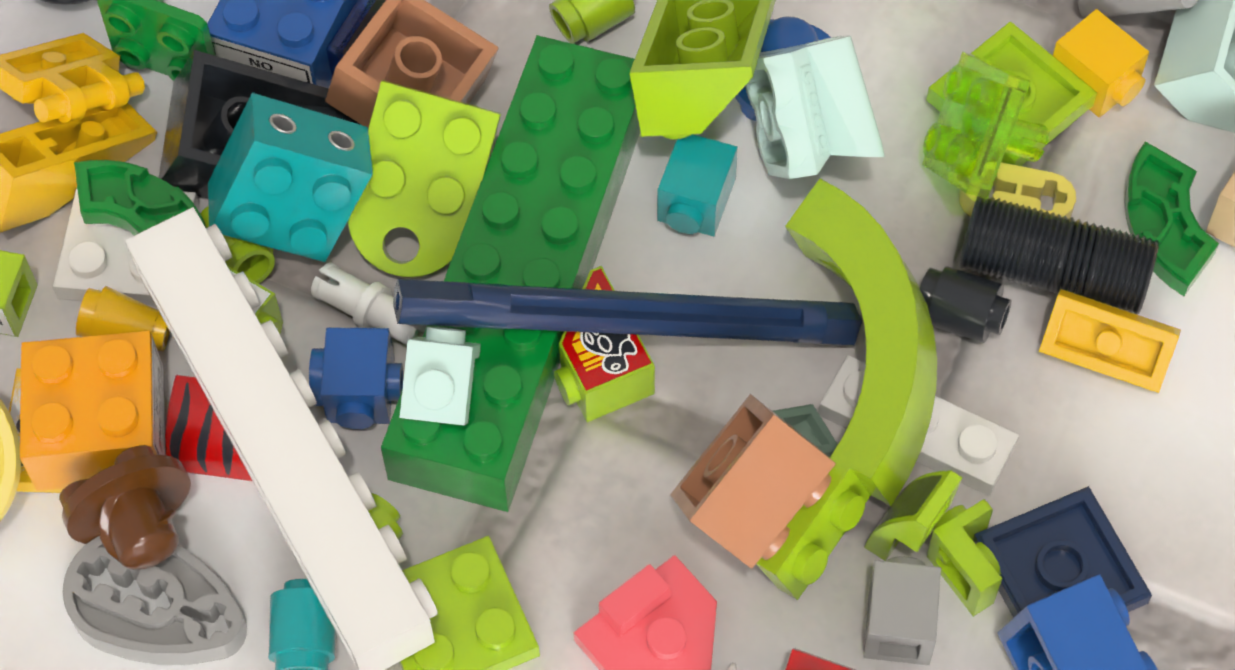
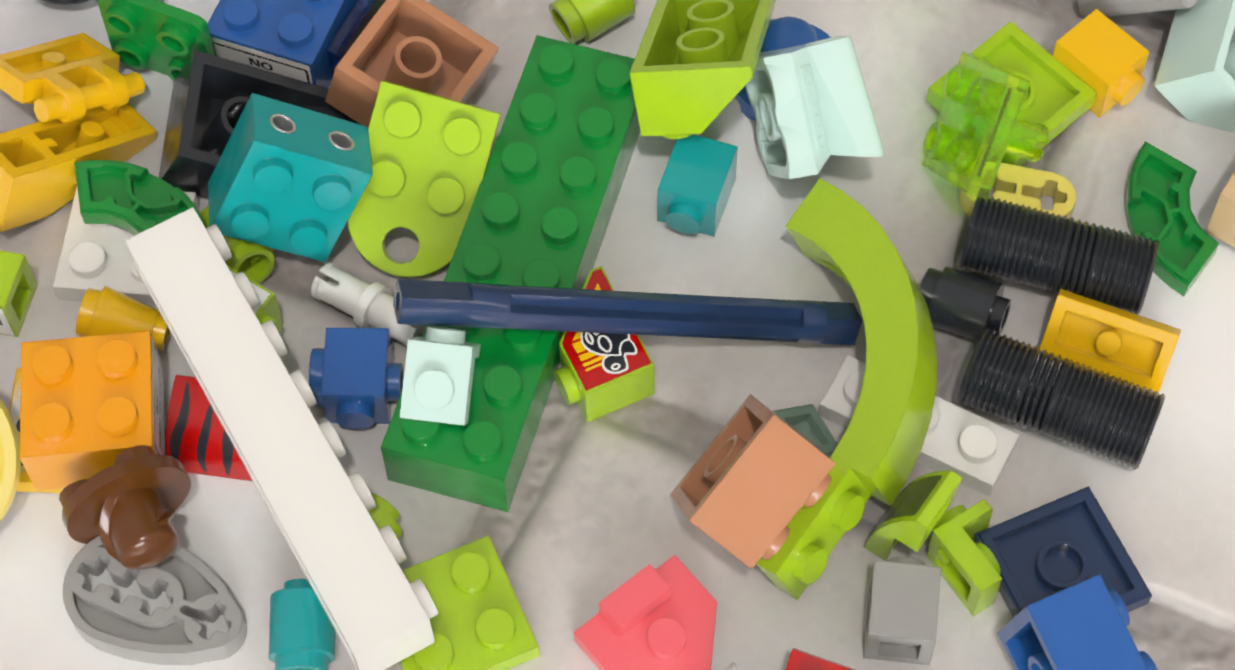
(1079, 408): none -> black piece

